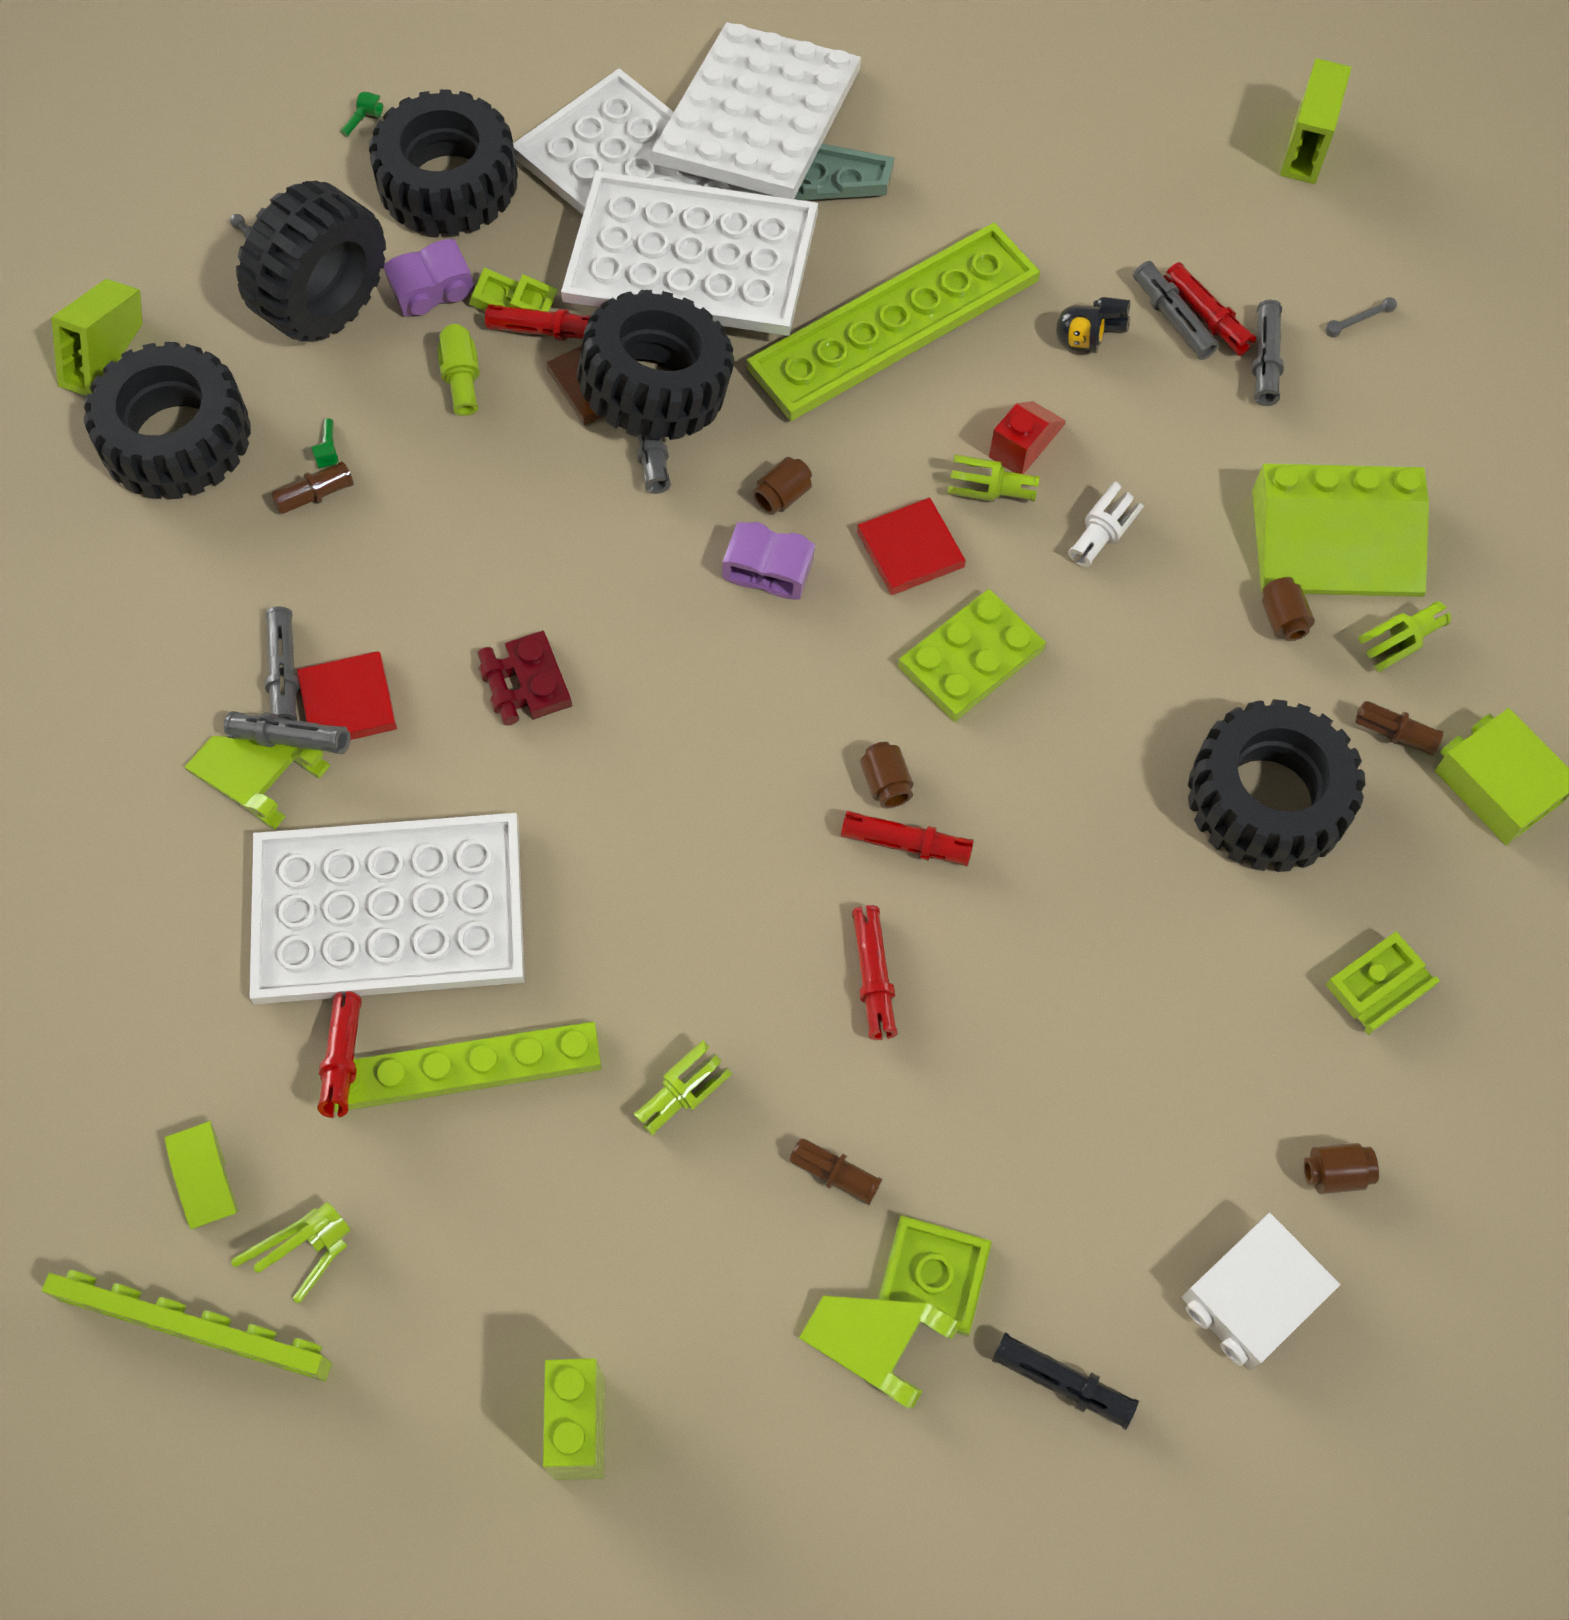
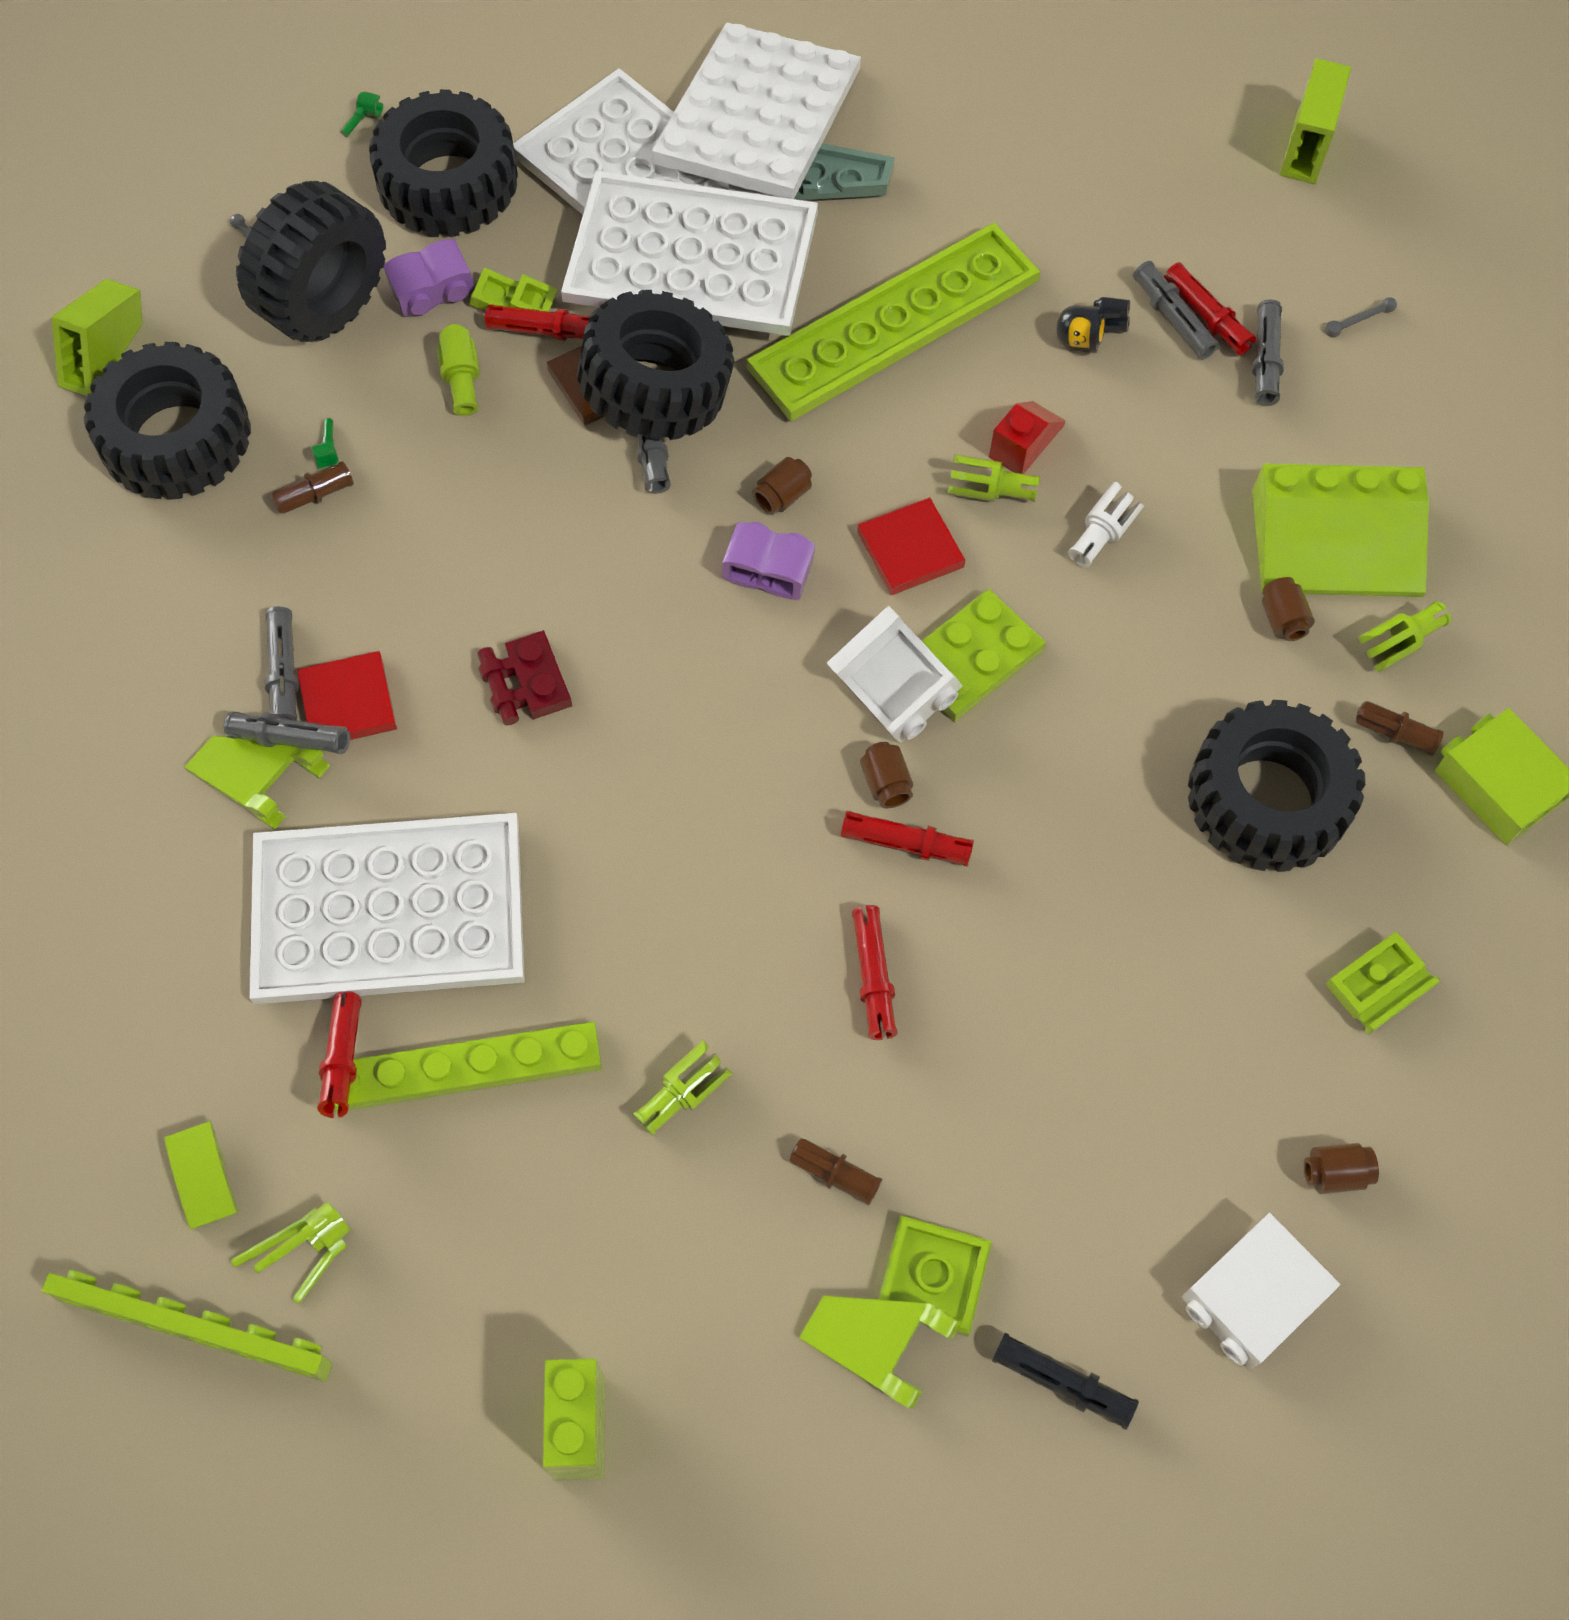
(895, 675): none -> white panel

